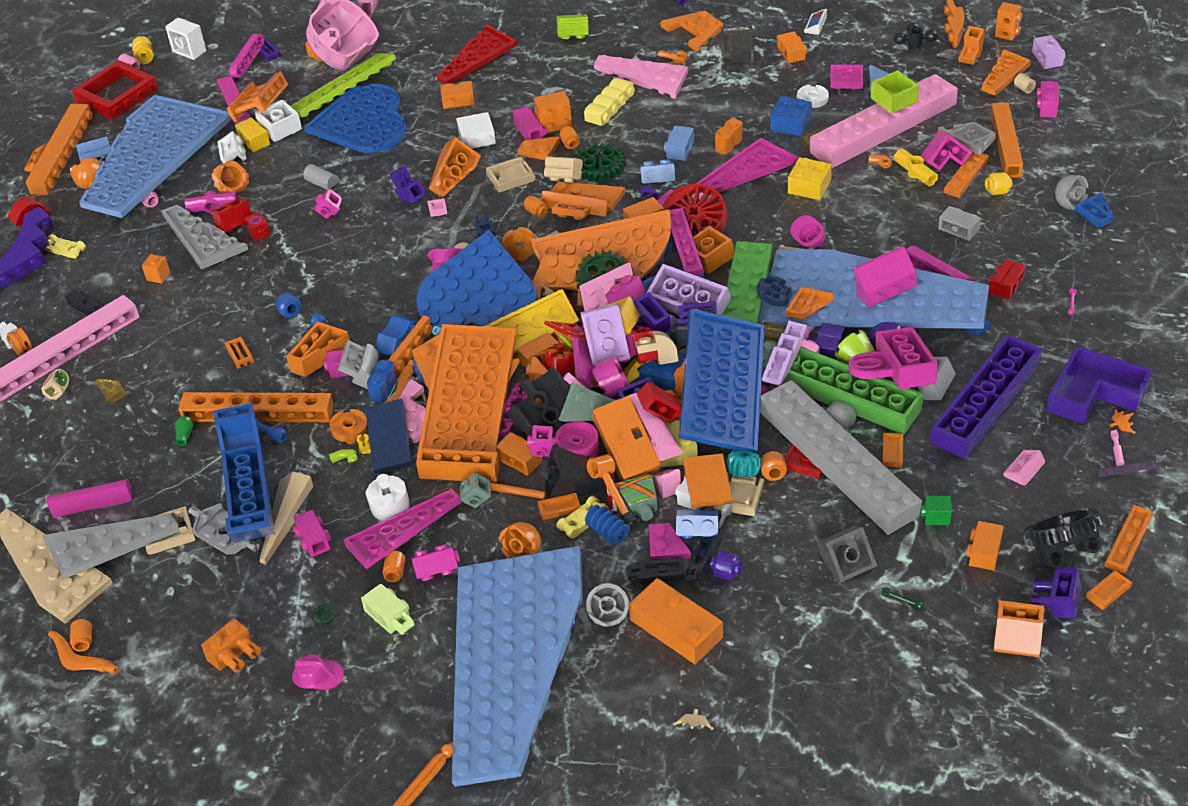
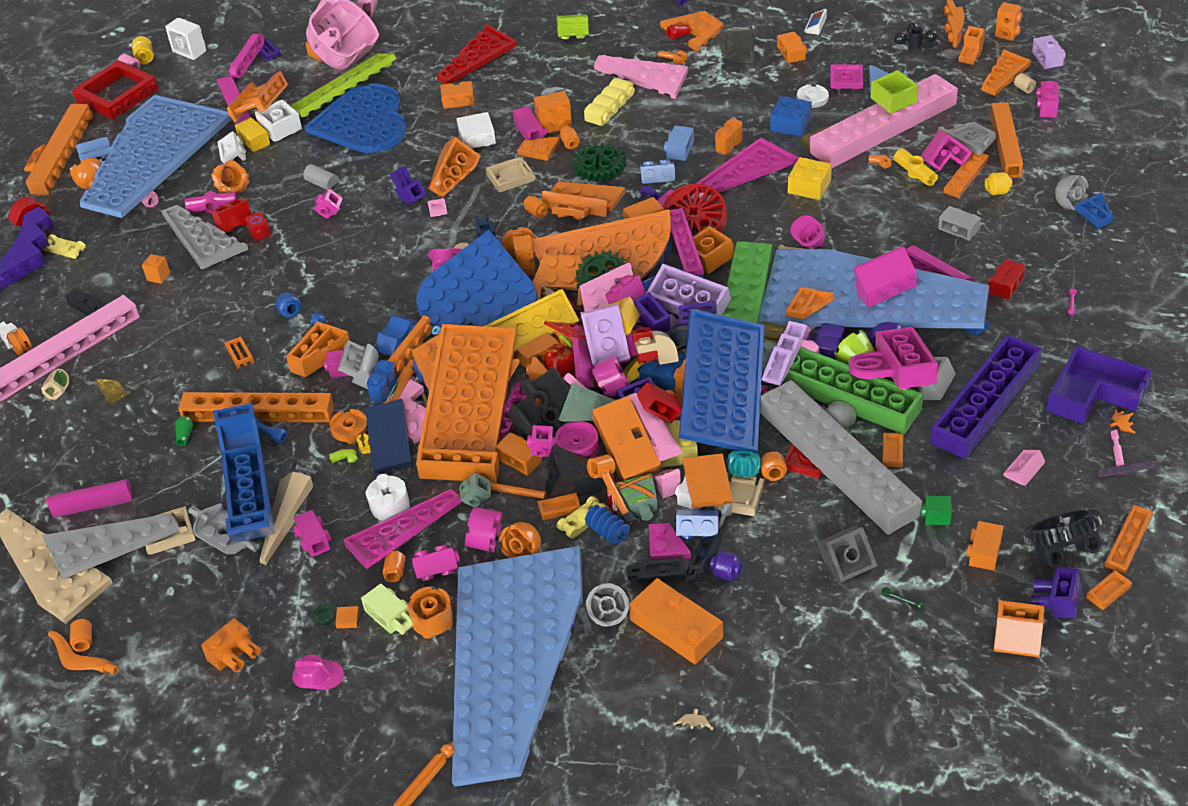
(347, 617): none -> orange tile
(430, 611): none -> orange brick
(483, 529): none -> dark pink brick
(524, 254): none -> orange brick
(563, 168): tan brick -> none
(677, 31): none -> red cone
(773, 286): dark blue piece -> none

